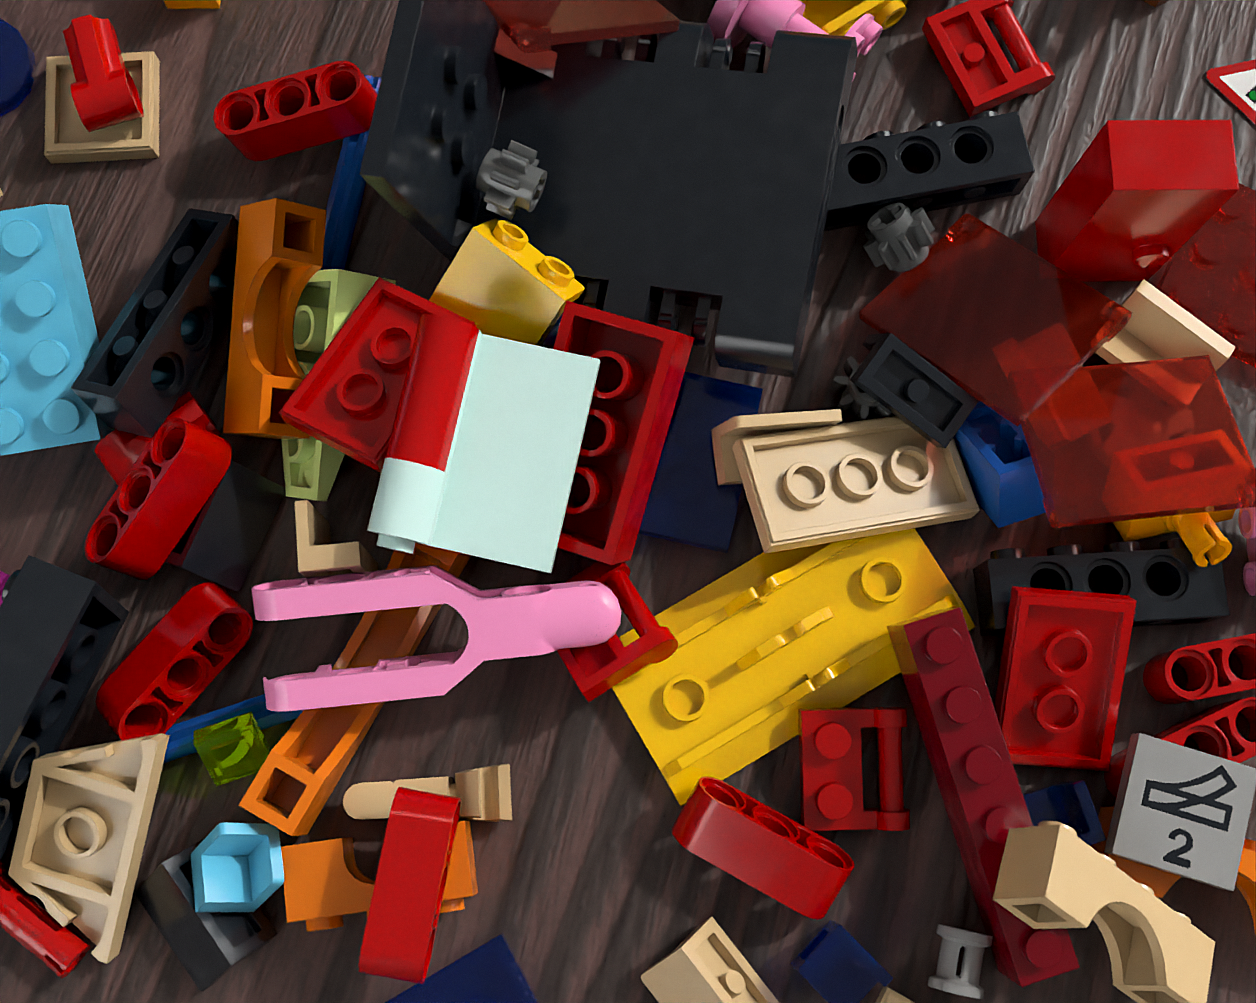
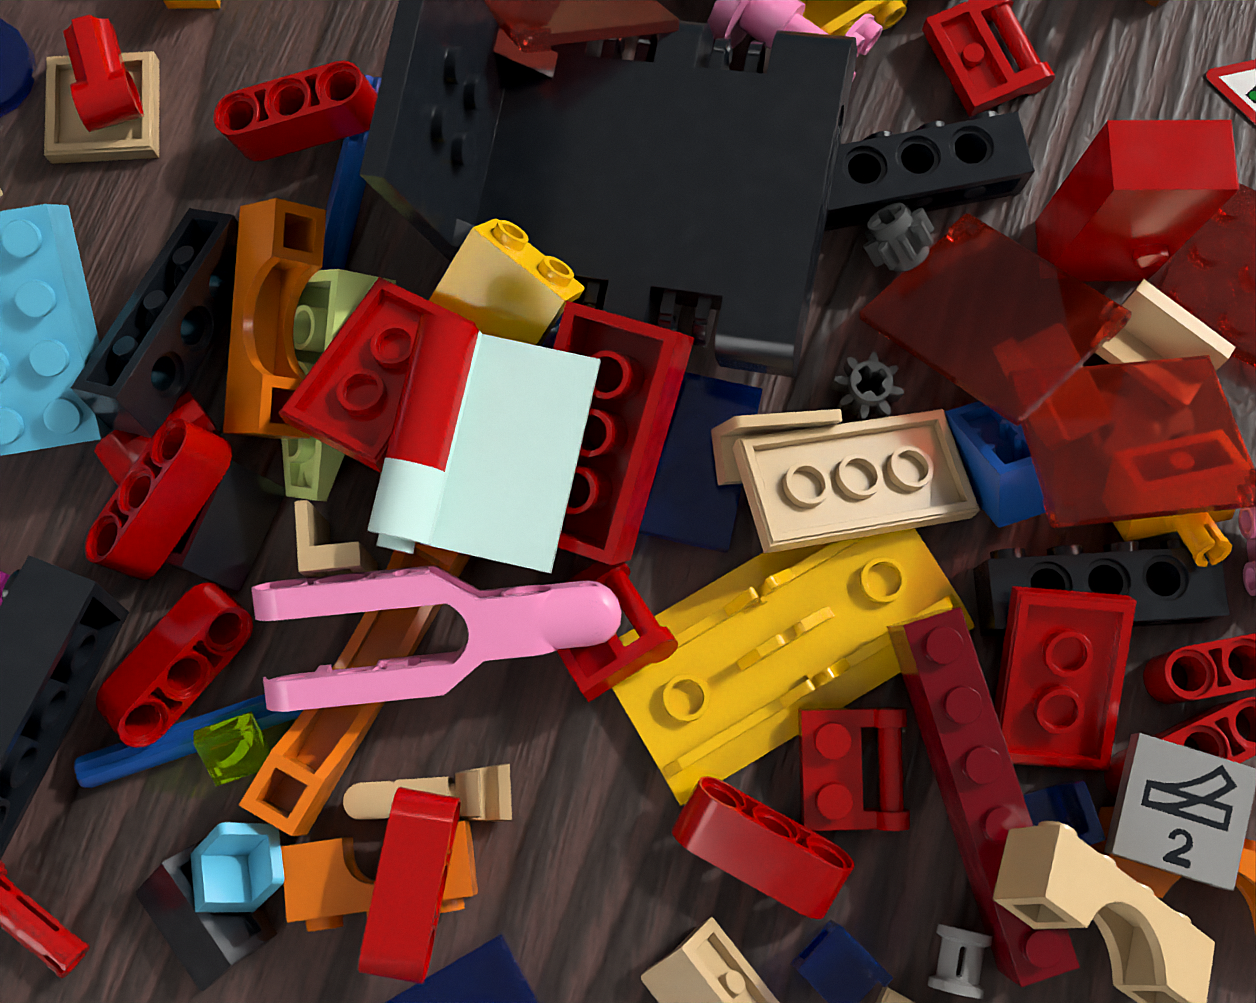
(88, 833): tan wing -> none
(511, 179): dark grey gear -> none
(913, 389): black panel -> none

